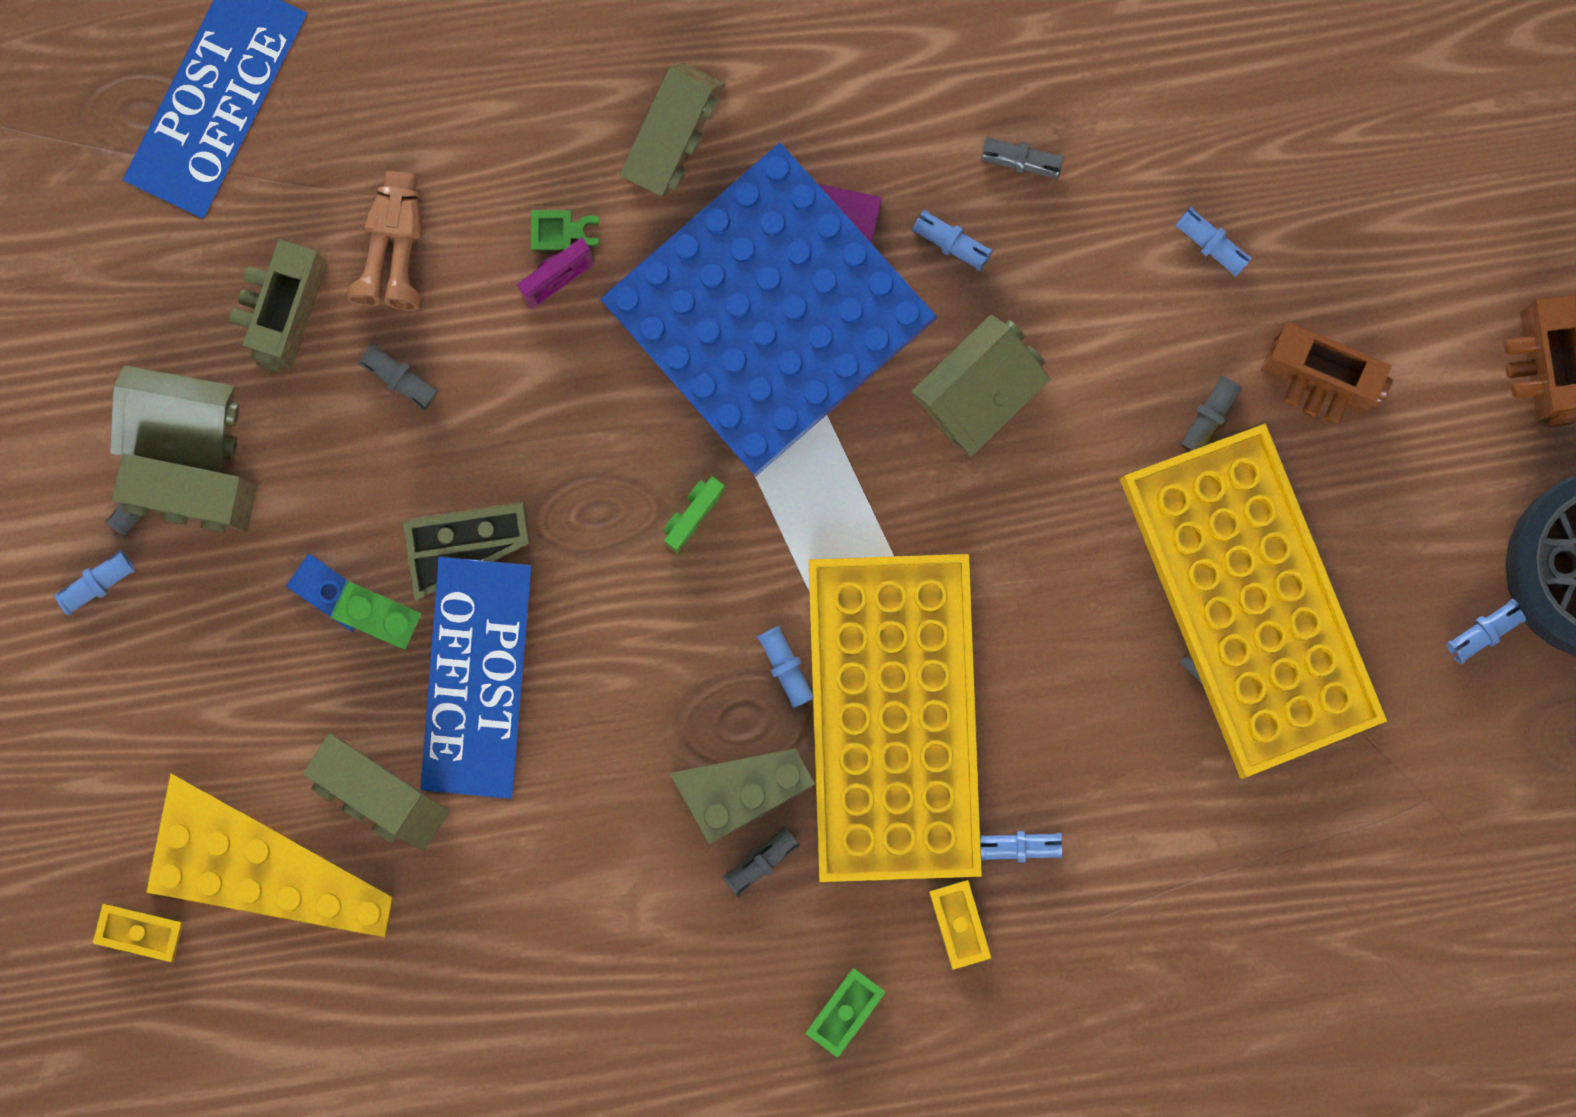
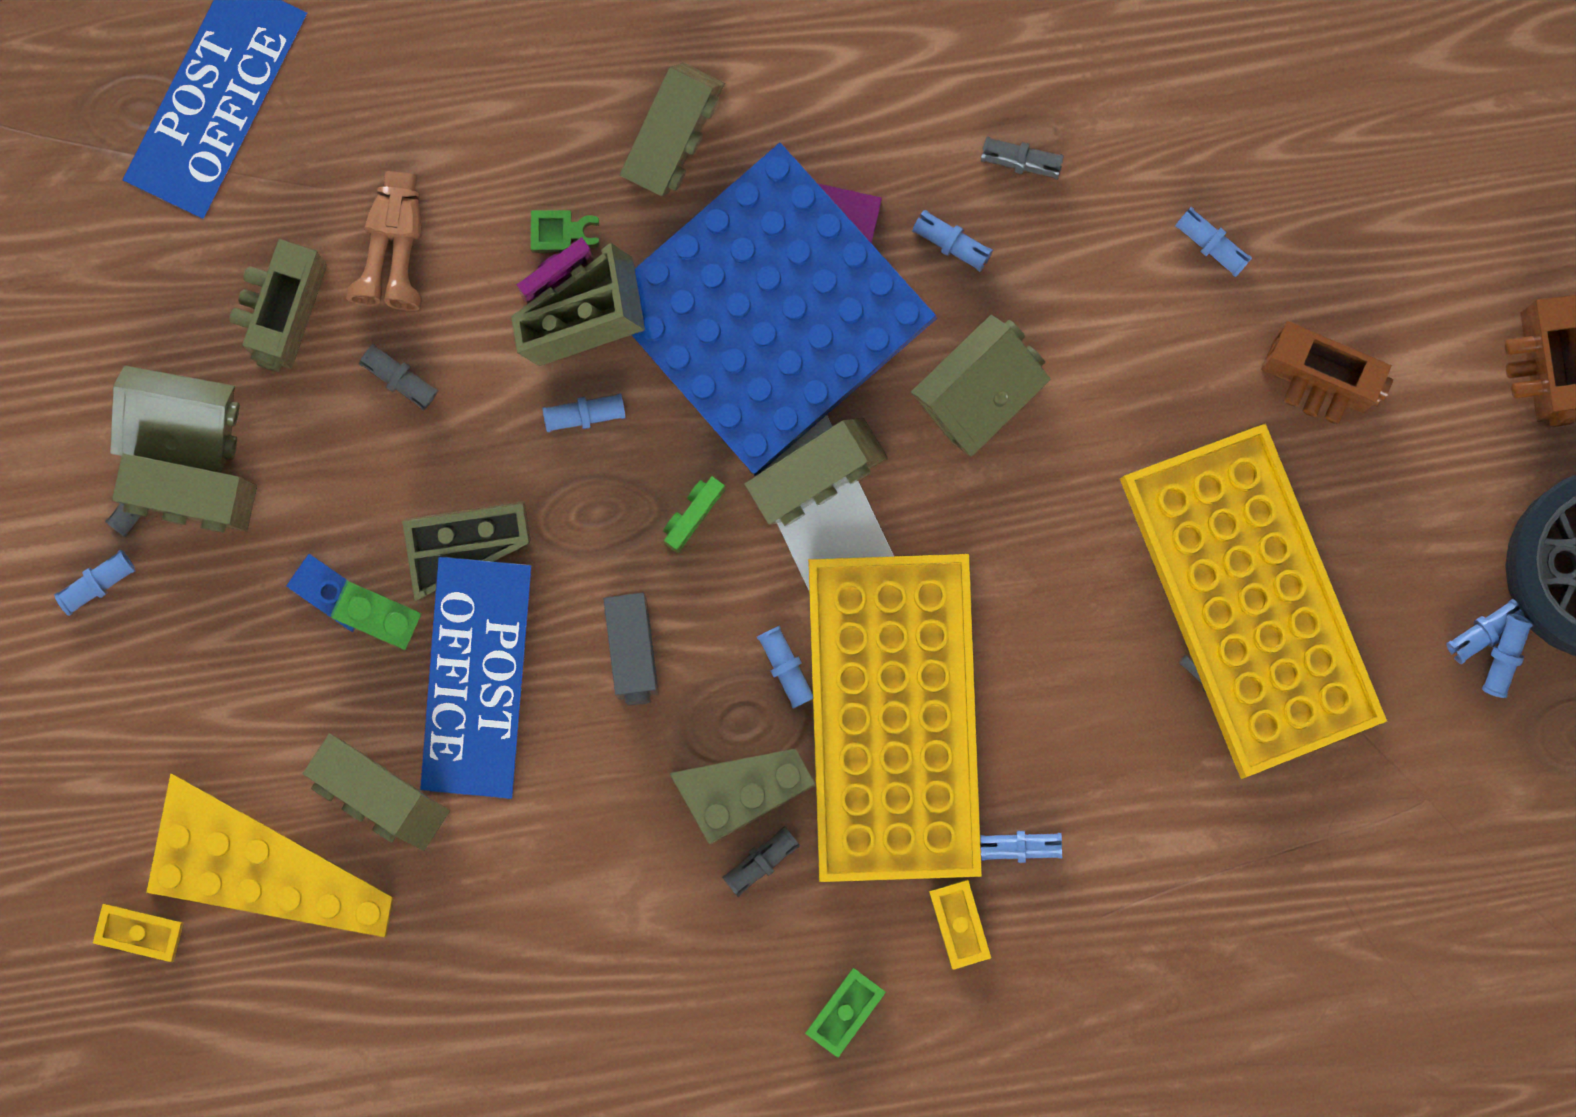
(582, 312): none -> olive wedge
(583, 412): none -> medium blue pin
(631, 648): none -> dark grey window
(816, 471): none -> olive wedge
(1211, 414): dark grey pin -> none
(1507, 655): none -> medium blue pin

